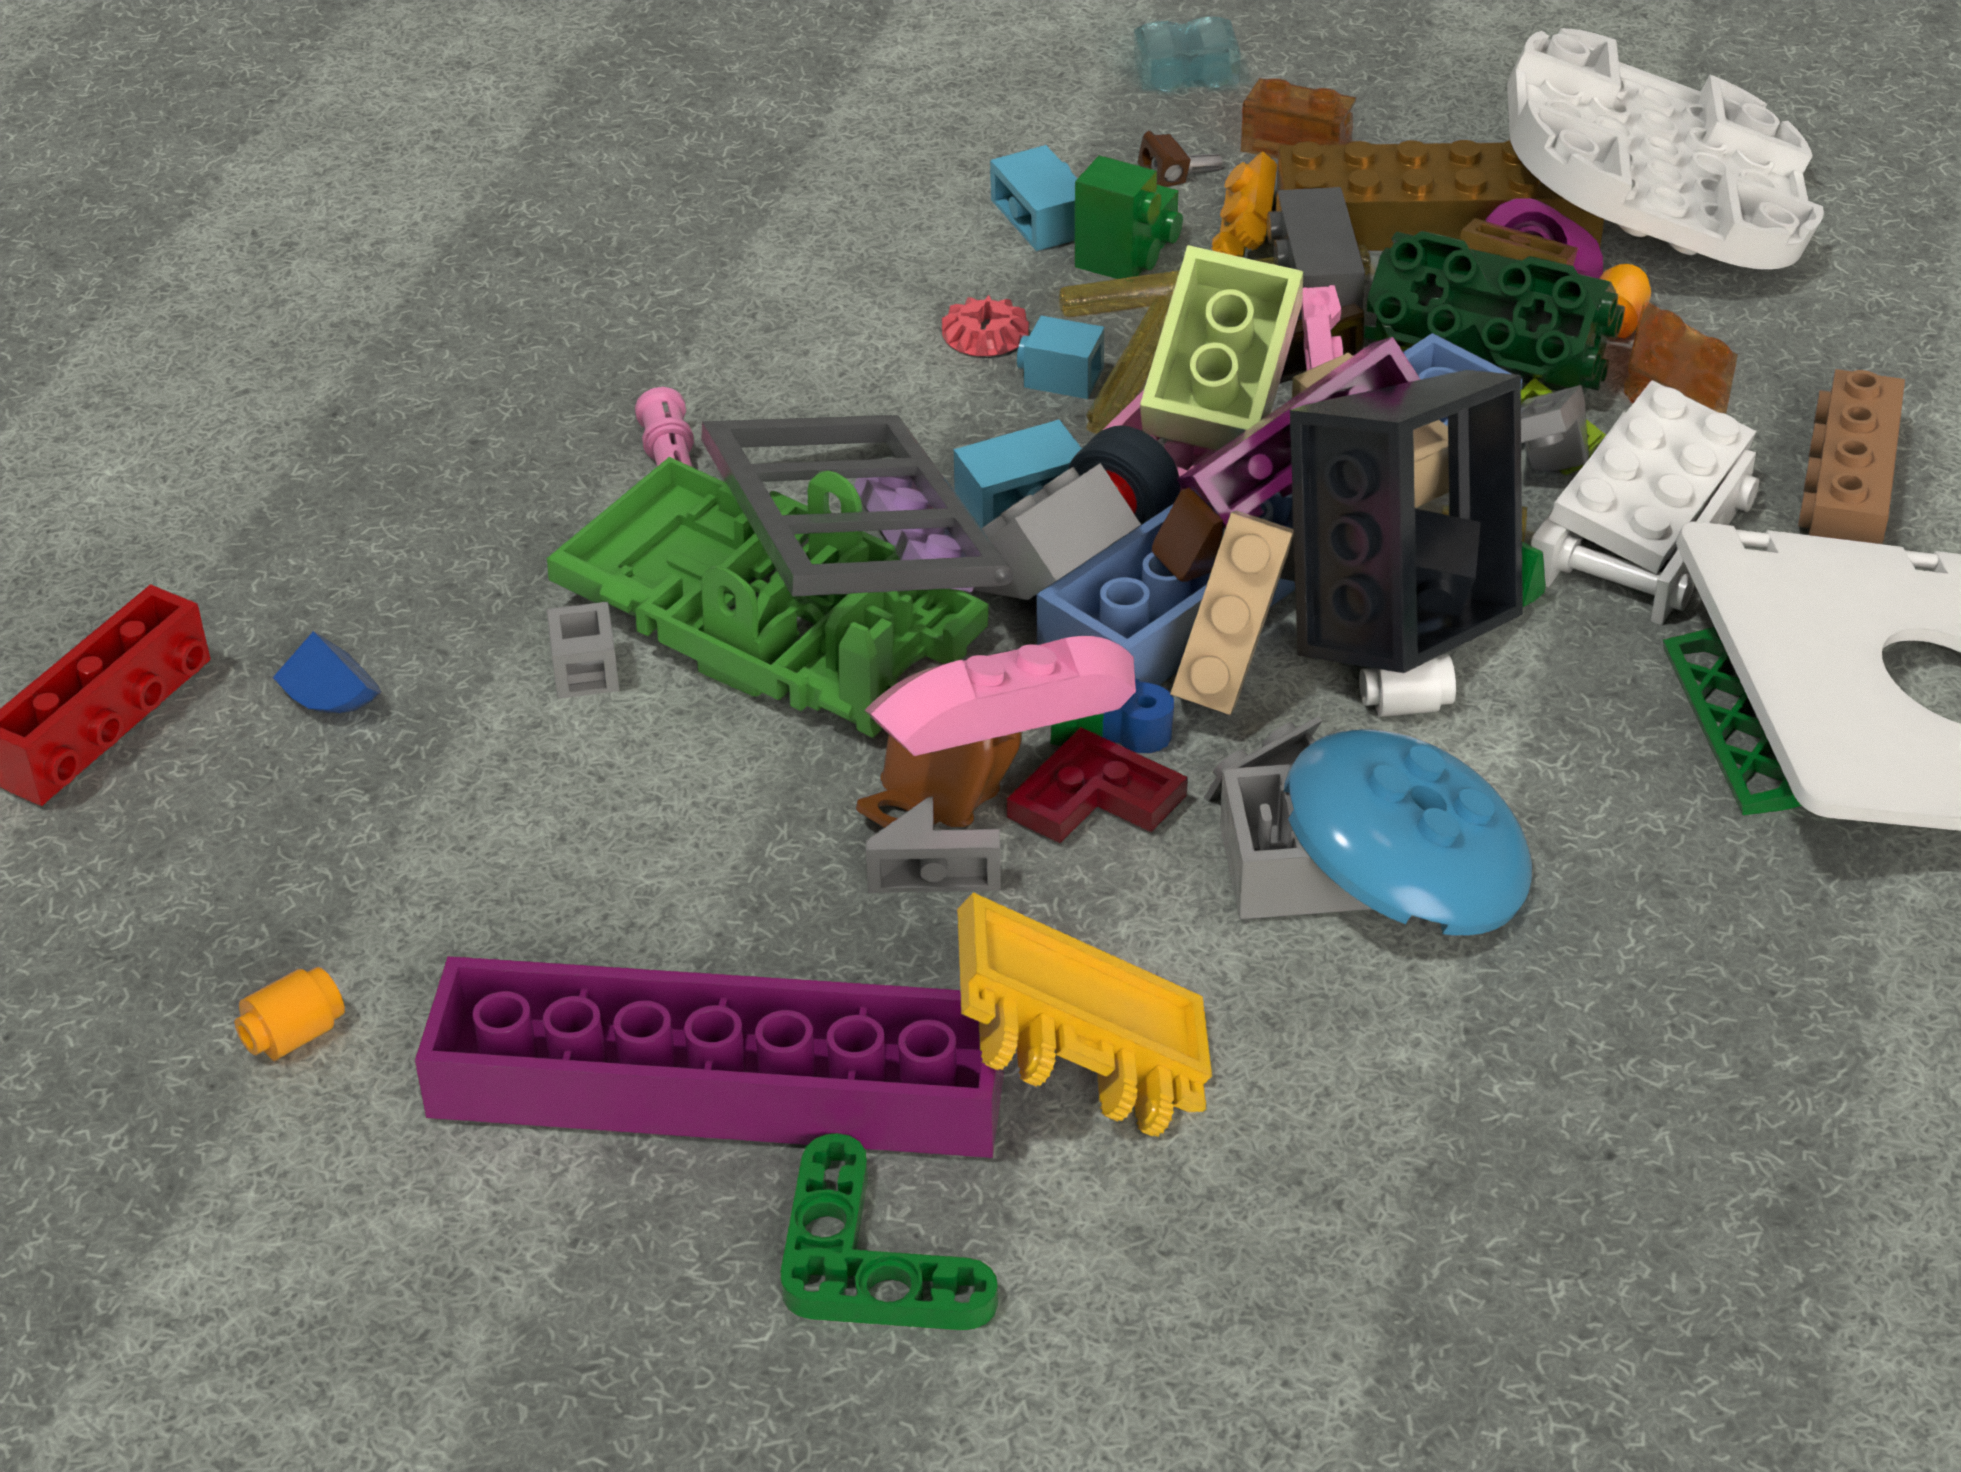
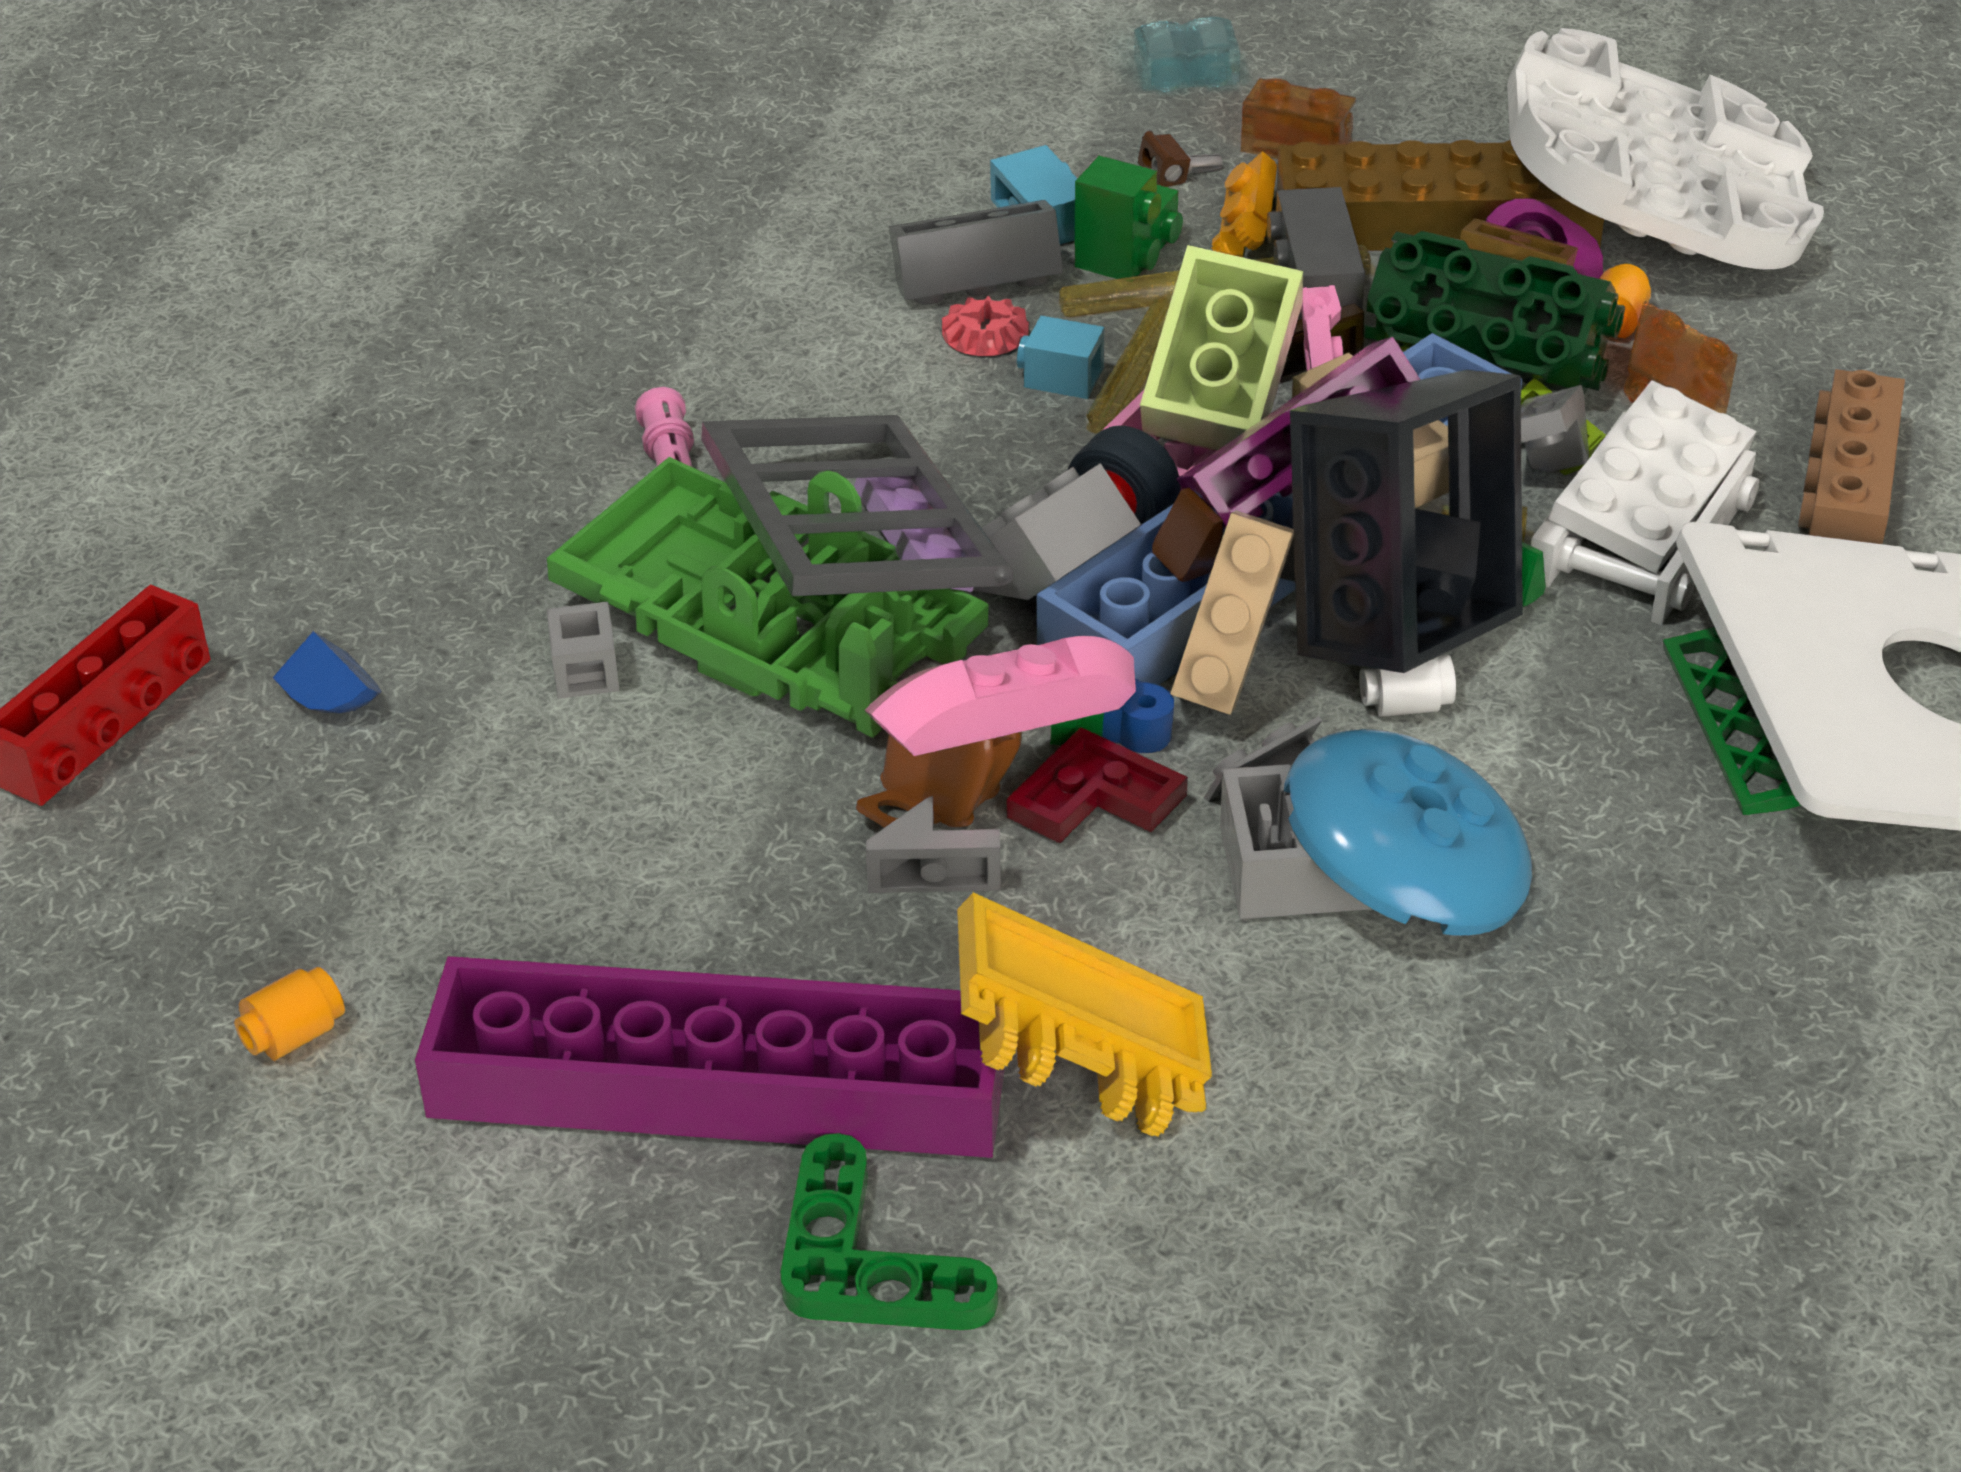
(976, 251): none -> dark grey brick
(1010, 467): medium azure brick -> none

